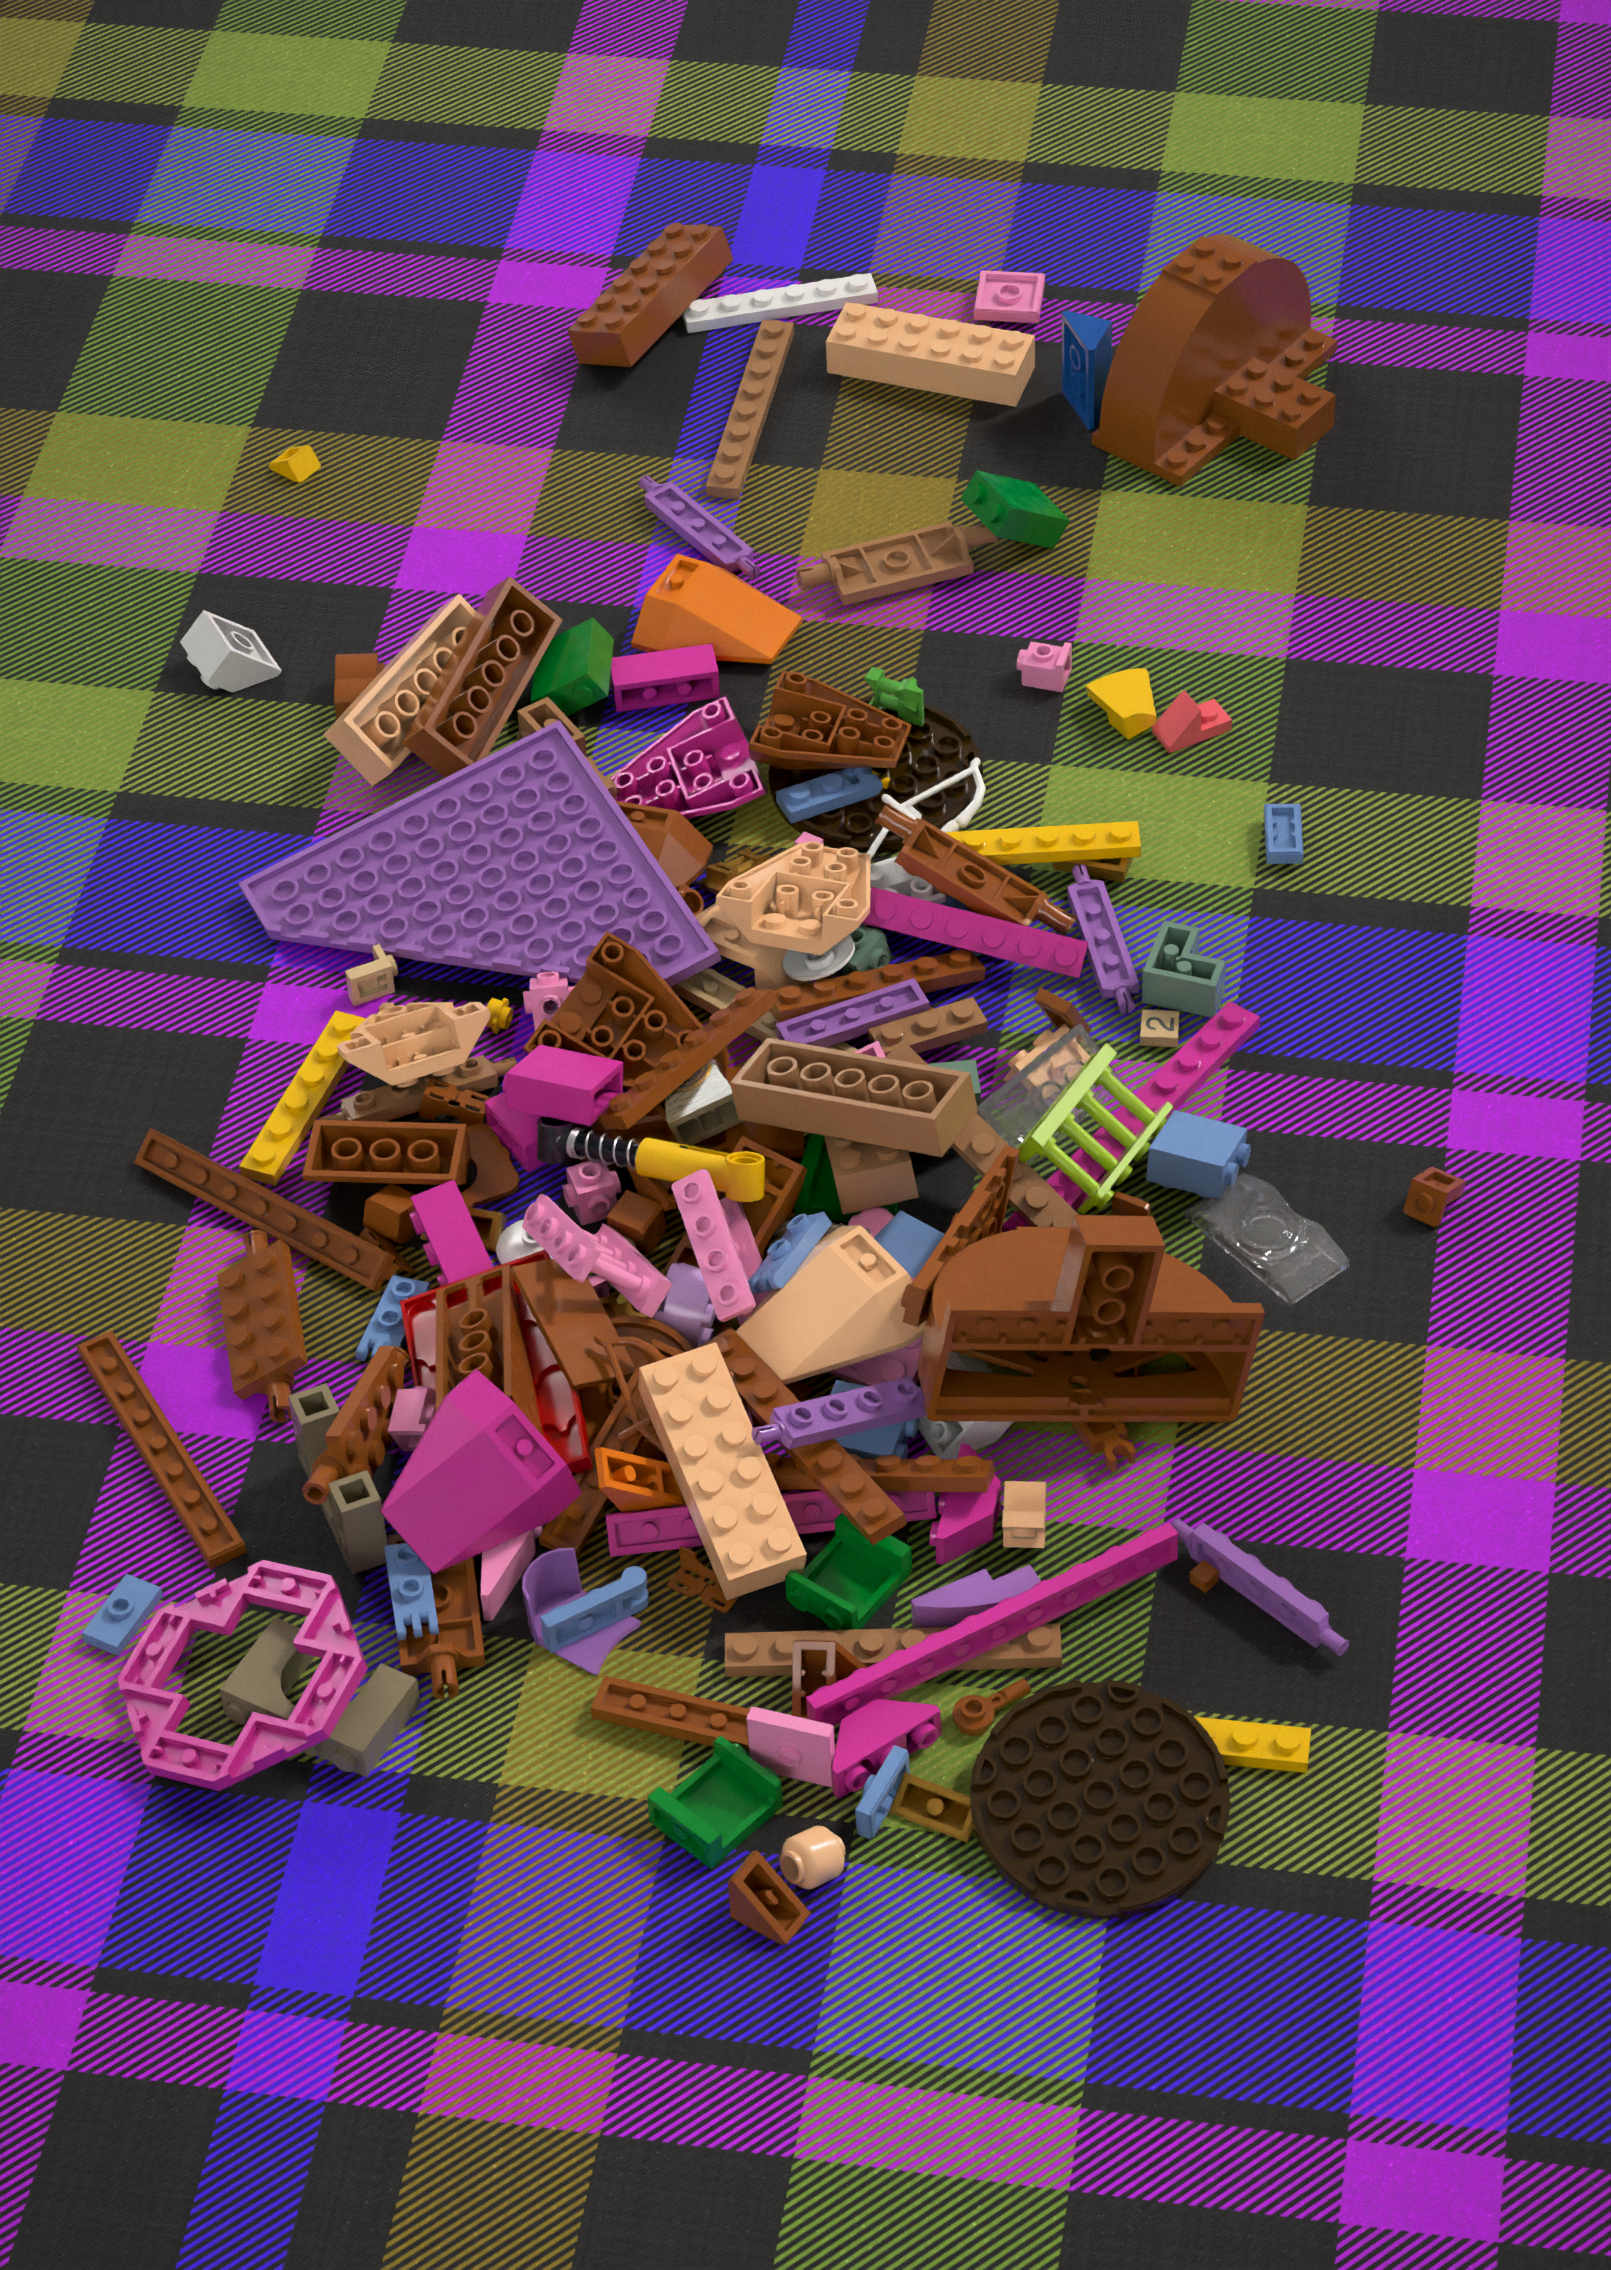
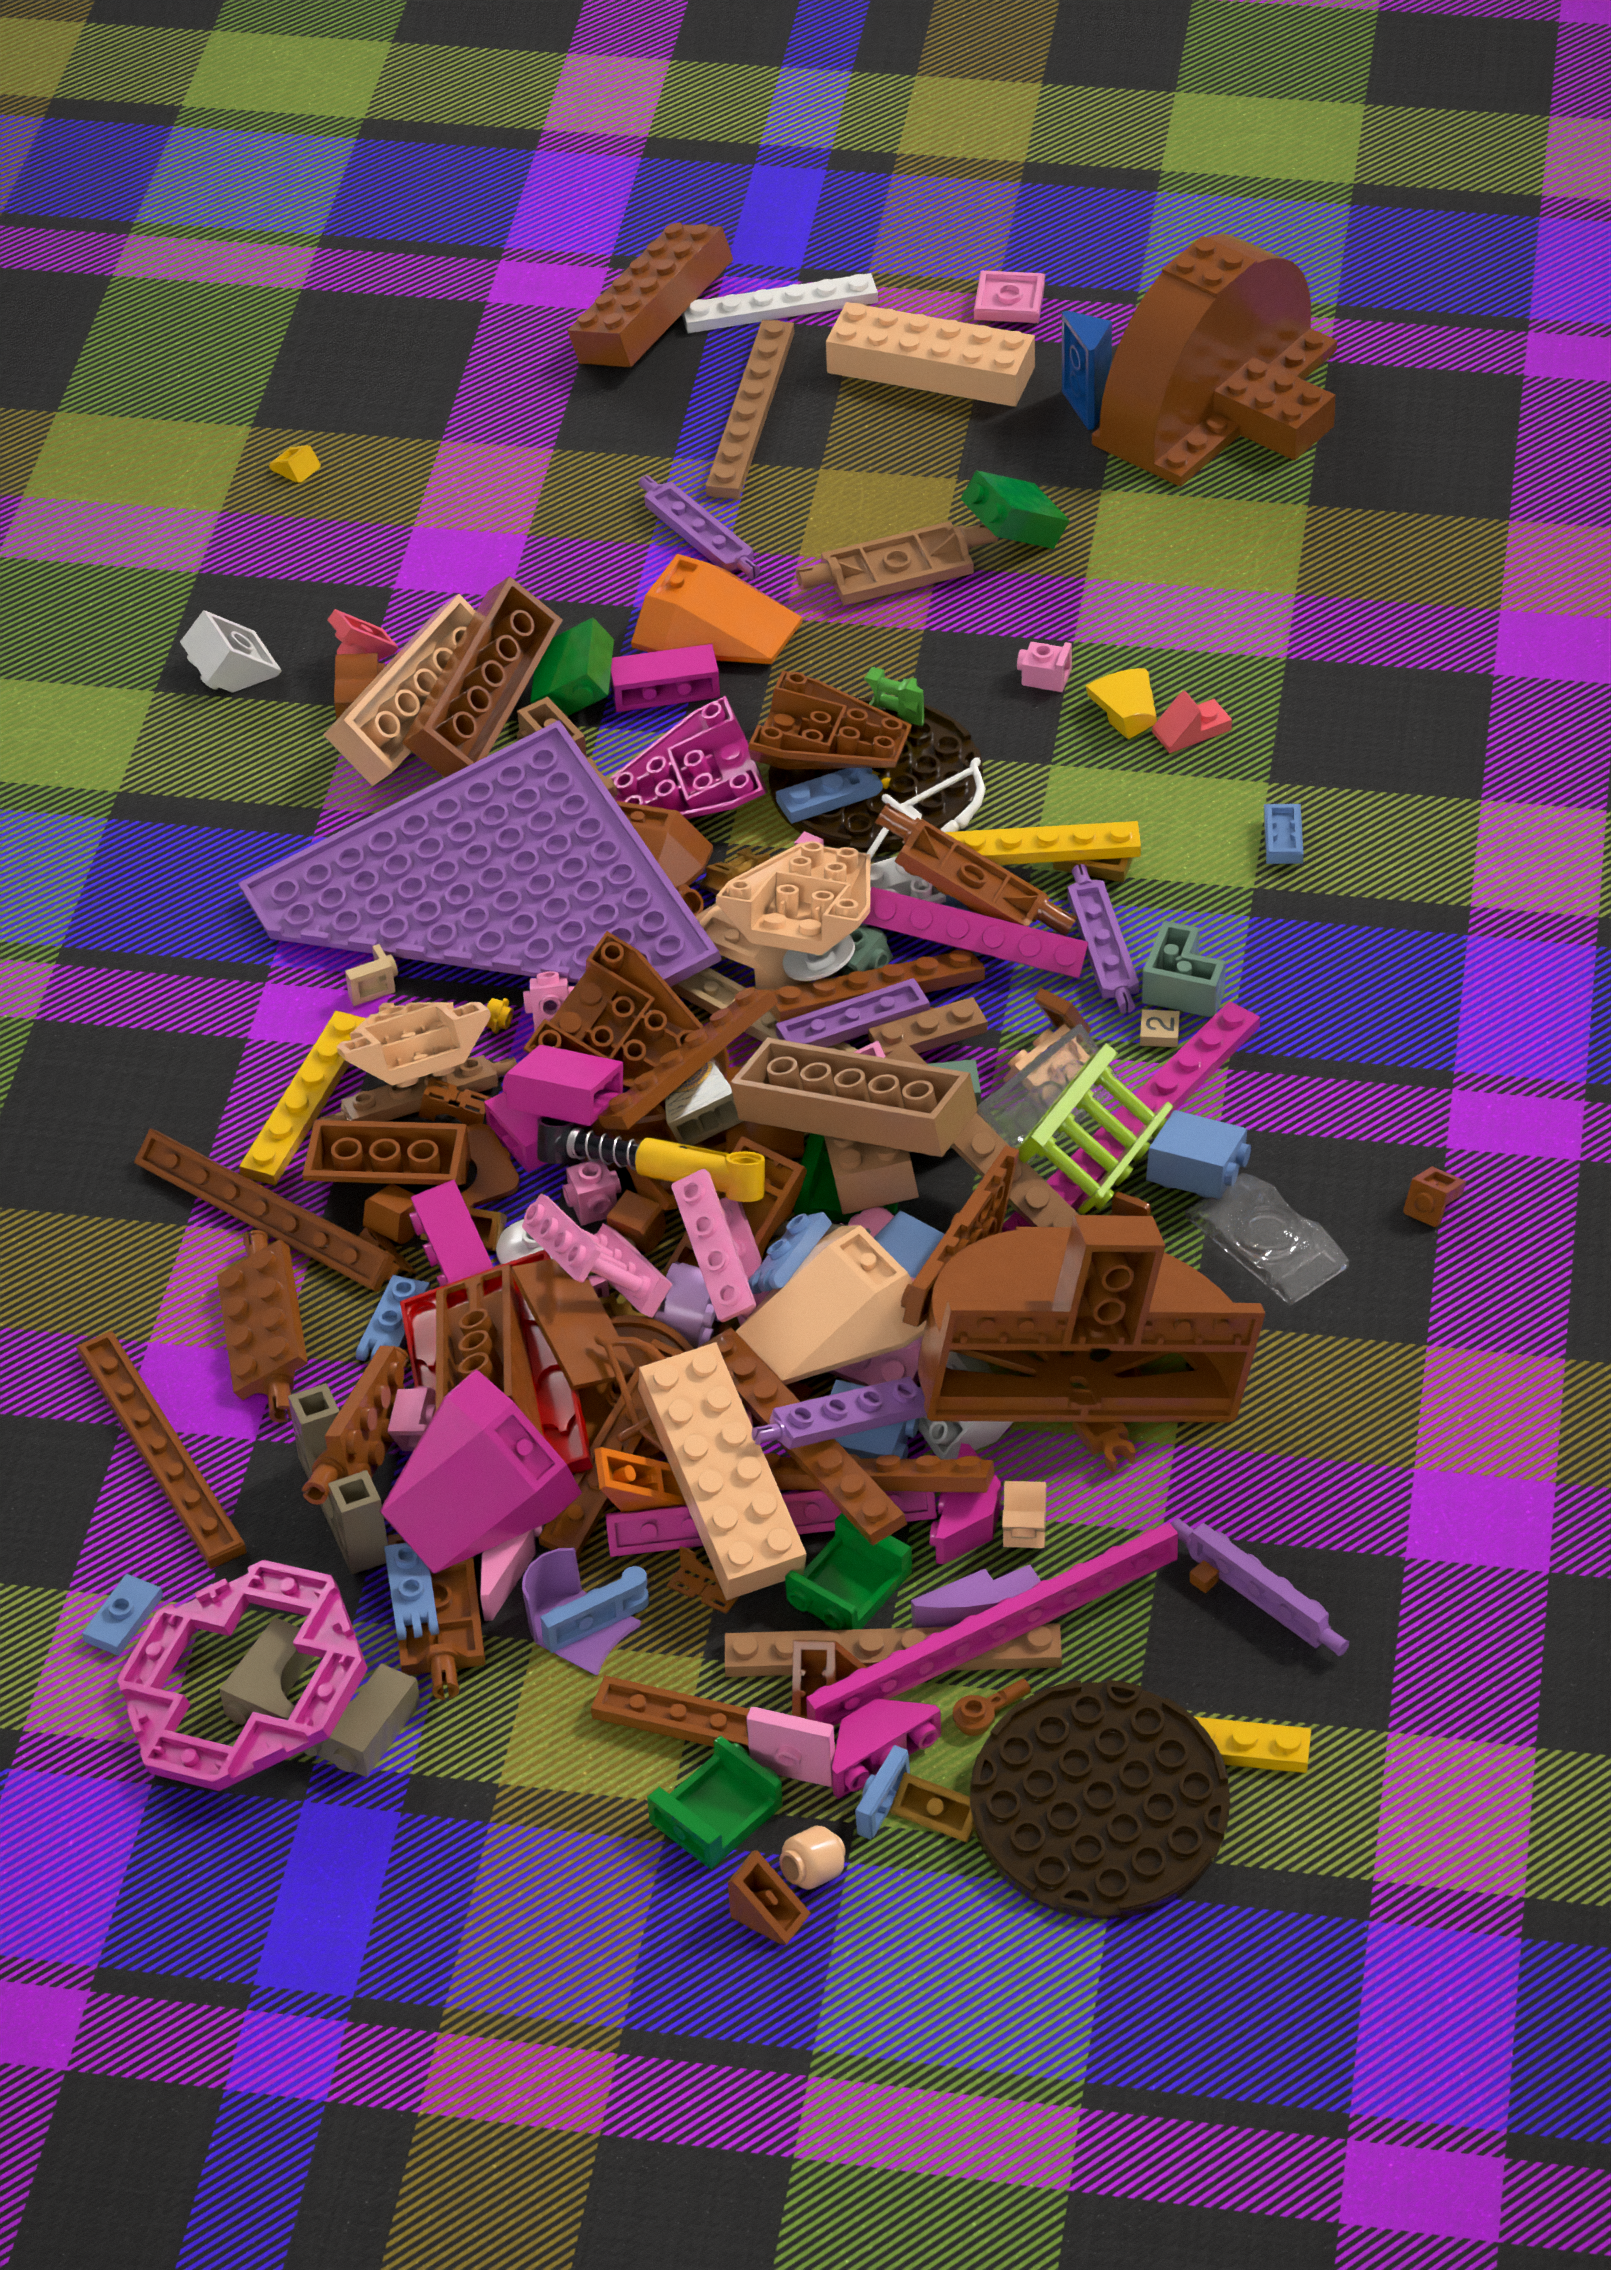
(360, 636): none -> coral slope

